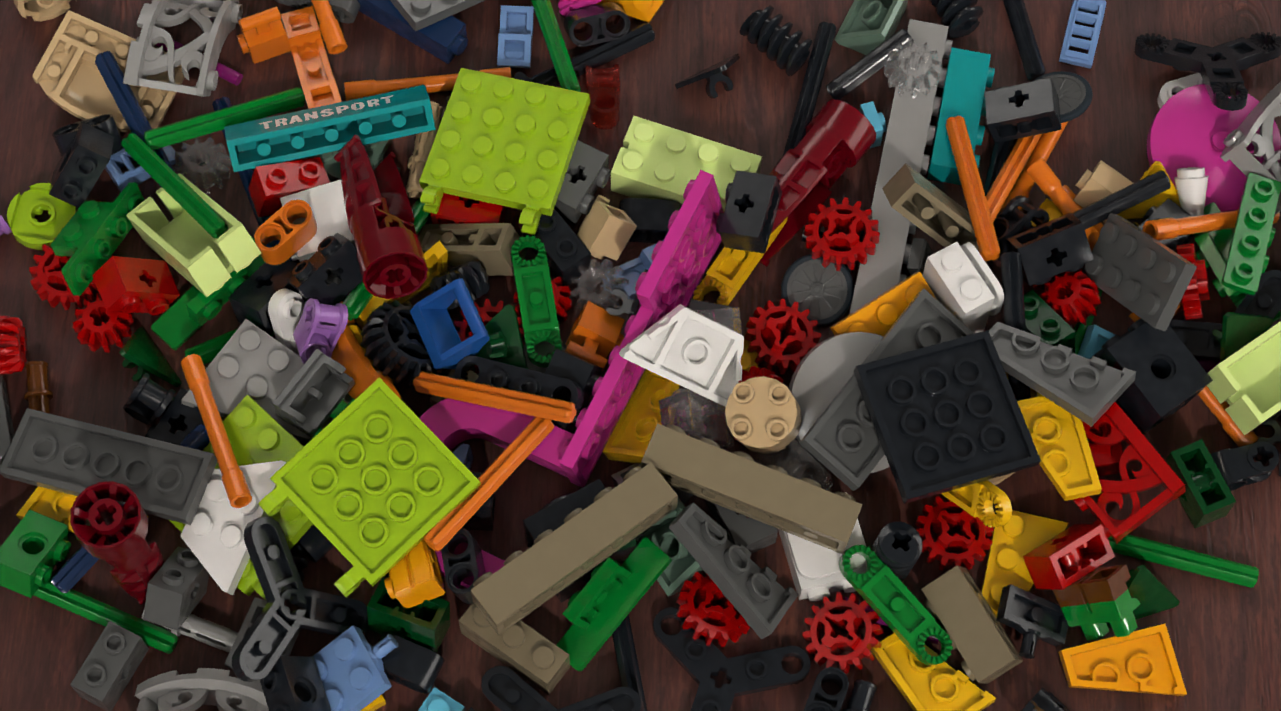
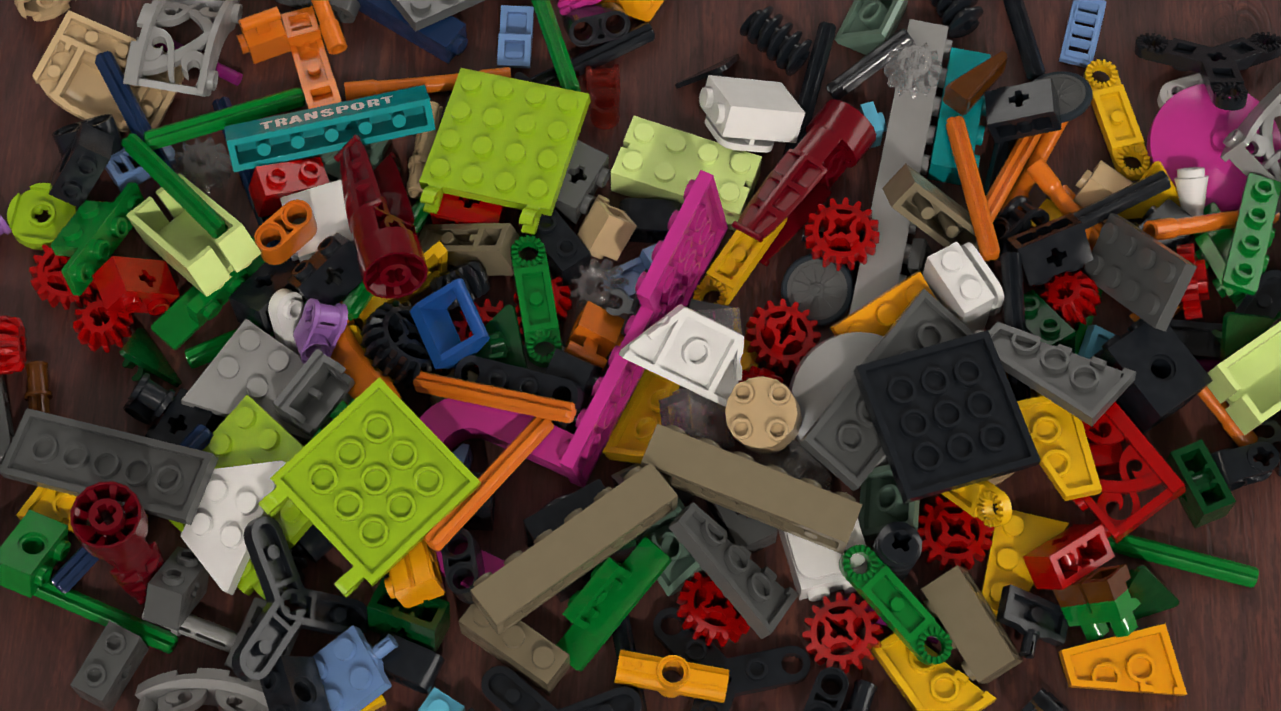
(232, 476): orange piece -> none
(696, 682): none -> light orange piece
(749, 211): black brick -> none
(750, 113): none -> white brick
(883, 504): none -> sand green slope
(971, 86): none -> reddish brown slope
(1117, 120): none -> yellow plate

